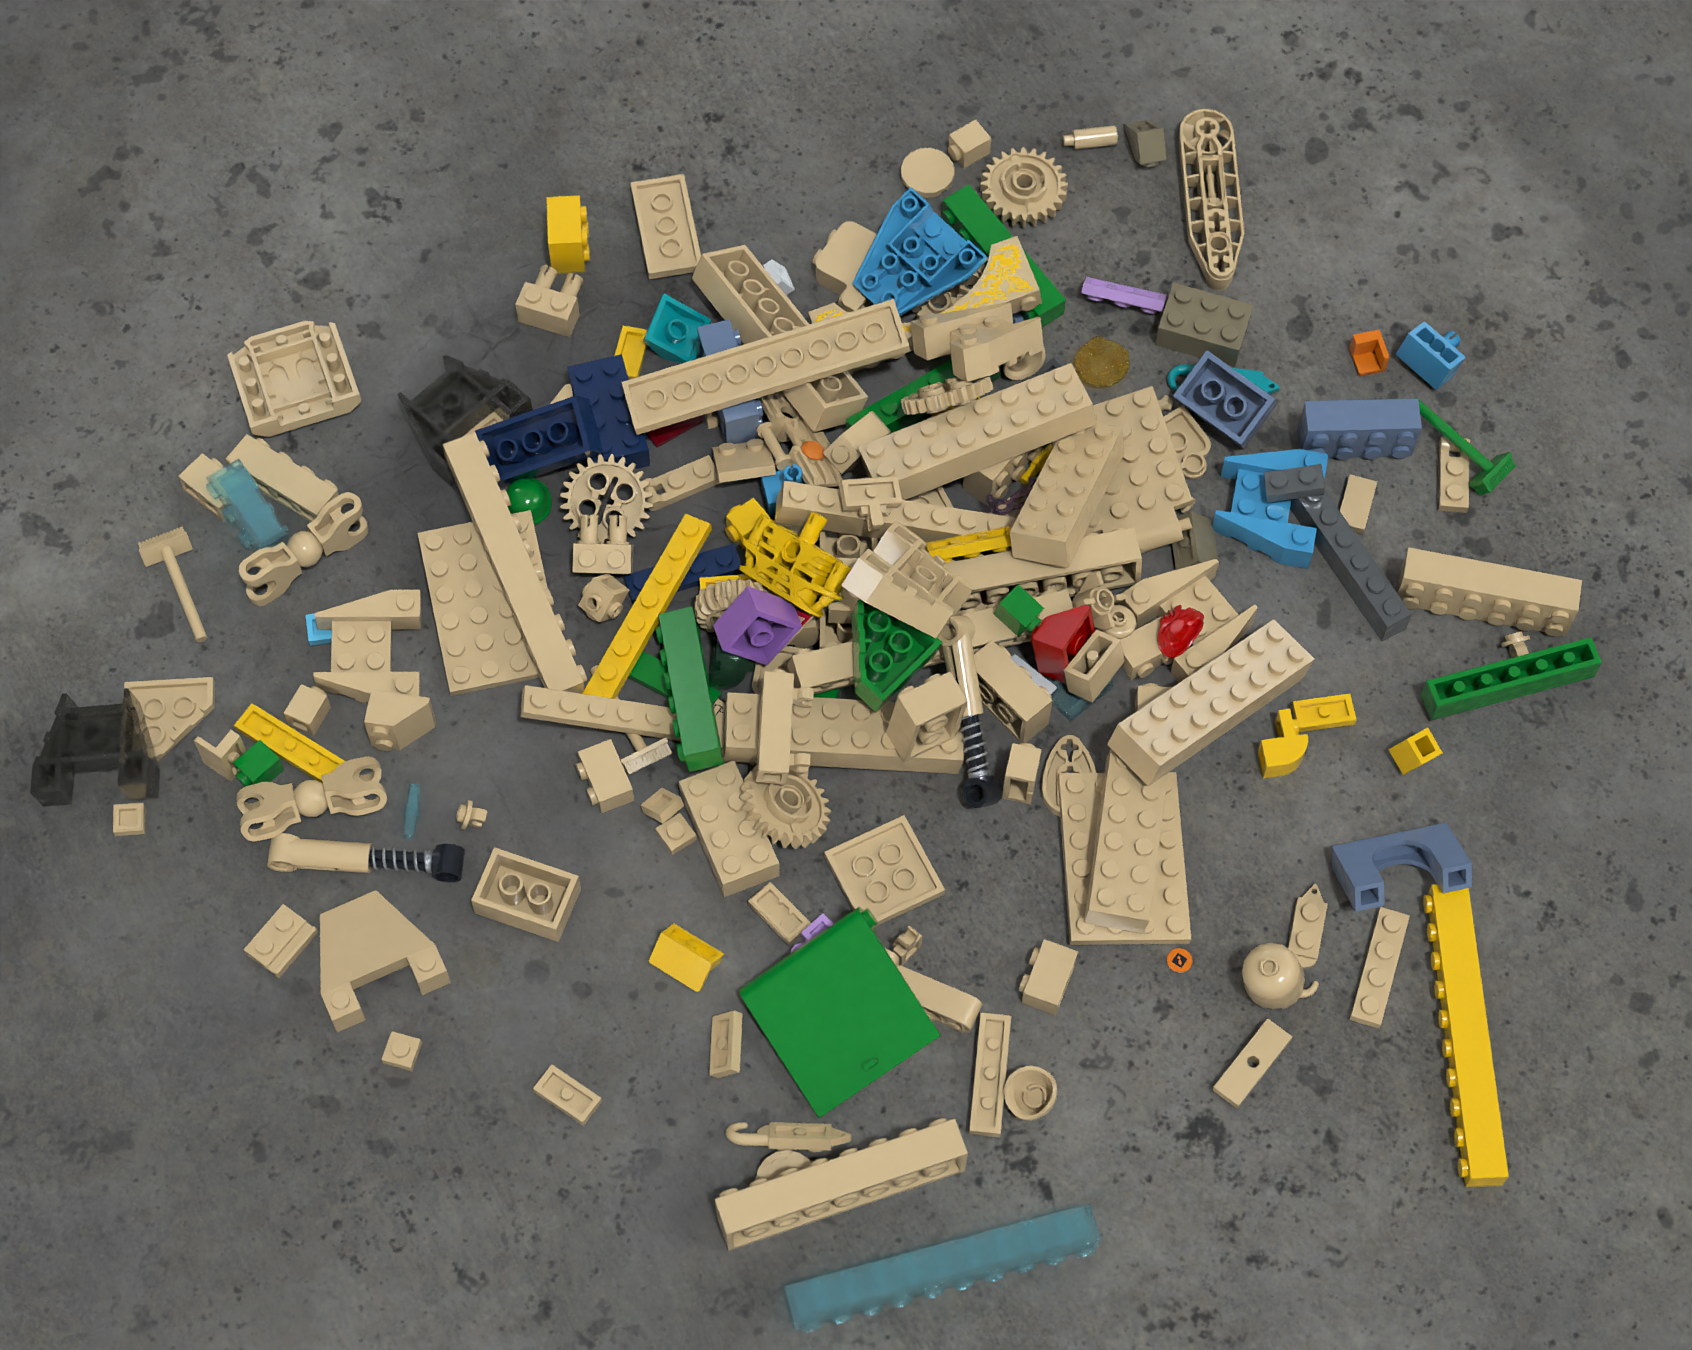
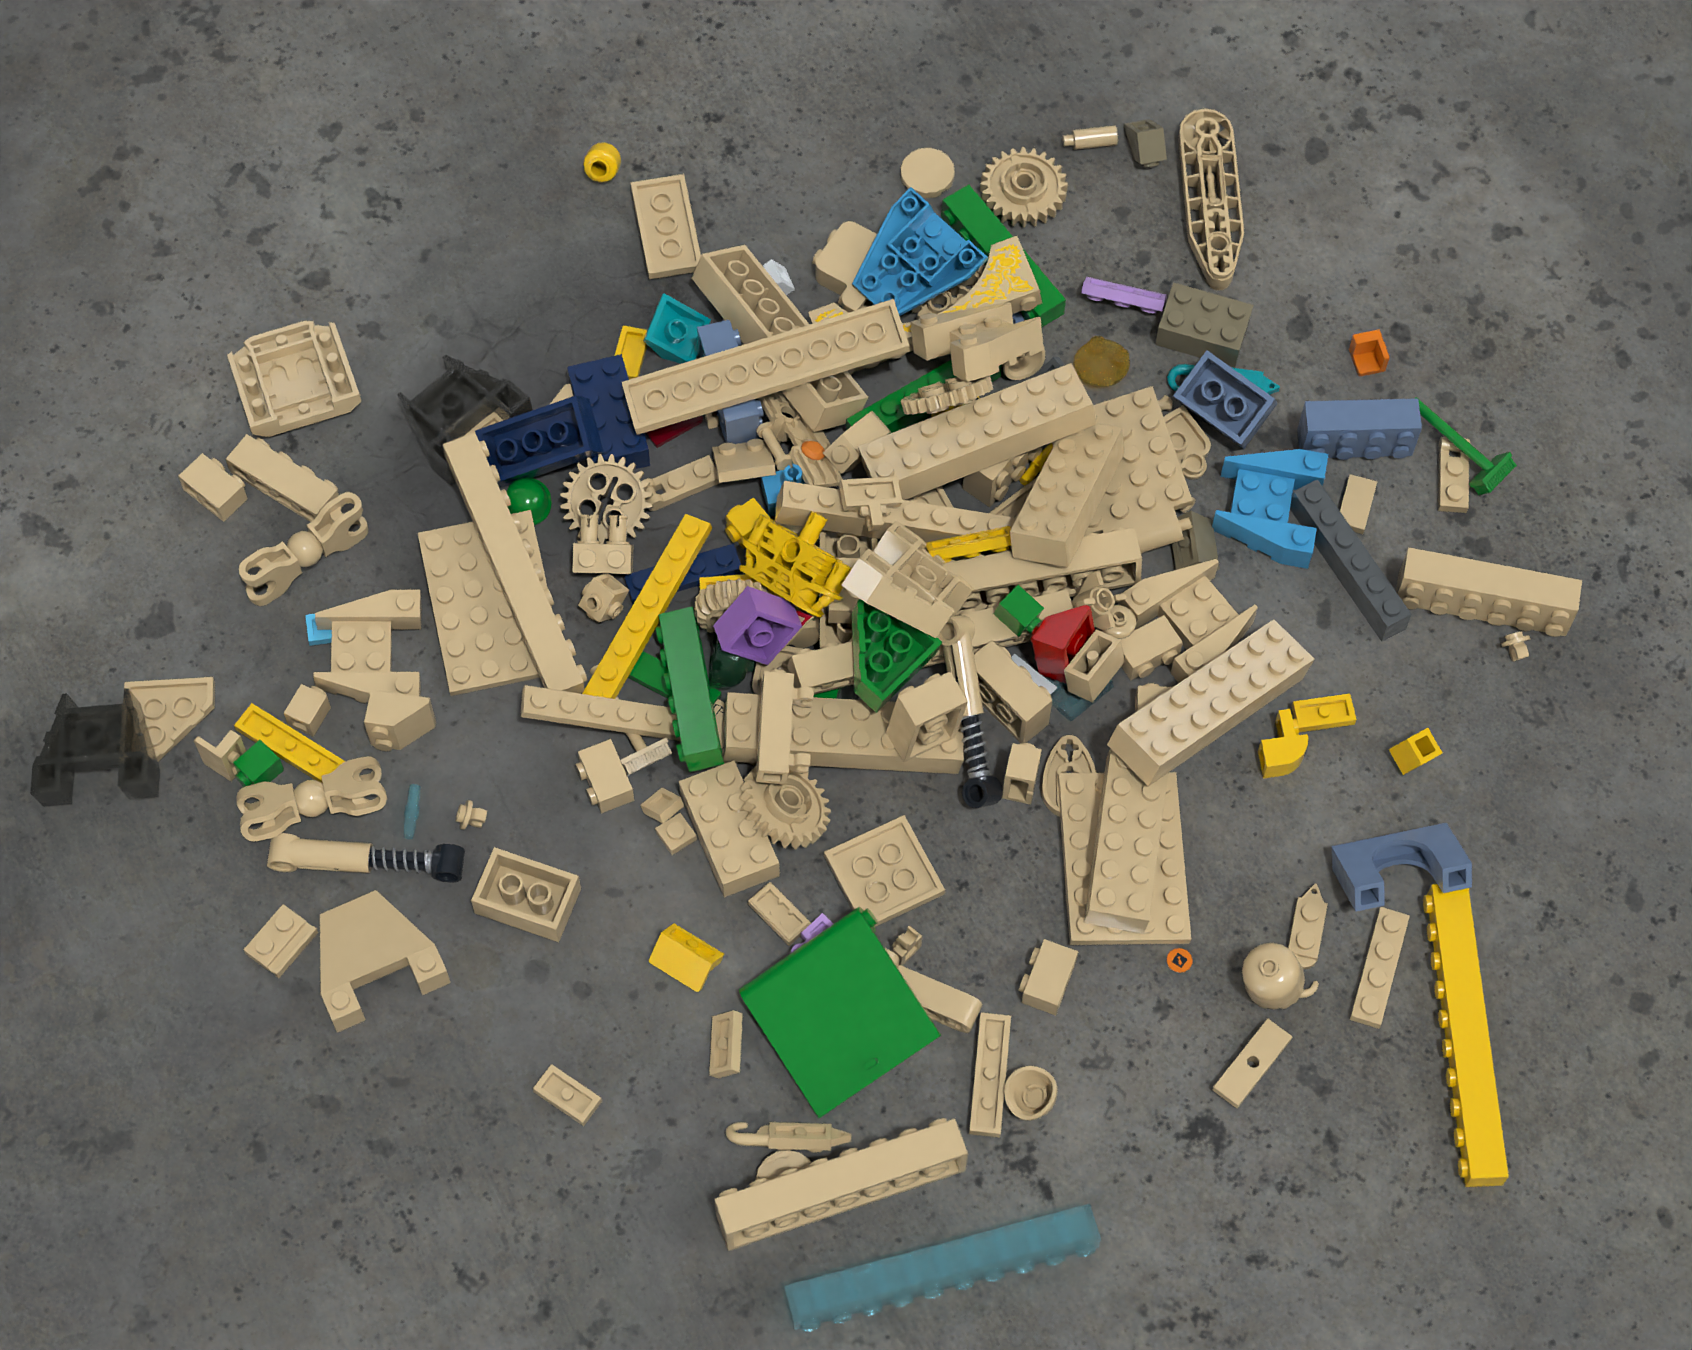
(129, 819): tan tile -> none
(165, 549): tan piece -> none
(245, 506): clear light blue wedge -> none
(401, 1051): tan plate -> none
(549, 308): tan brick -> none
(567, 234): yellow brick -> none
(602, 162): none -> yellow head
(969, 144): tan brick -> none
(1023, 492): cap -> none
(1179, 630): red hat -> none
(1294, 483): dark grey plate -> none
(1431, 354): dark azure brick -> none
(1510, 678): green brick -> none

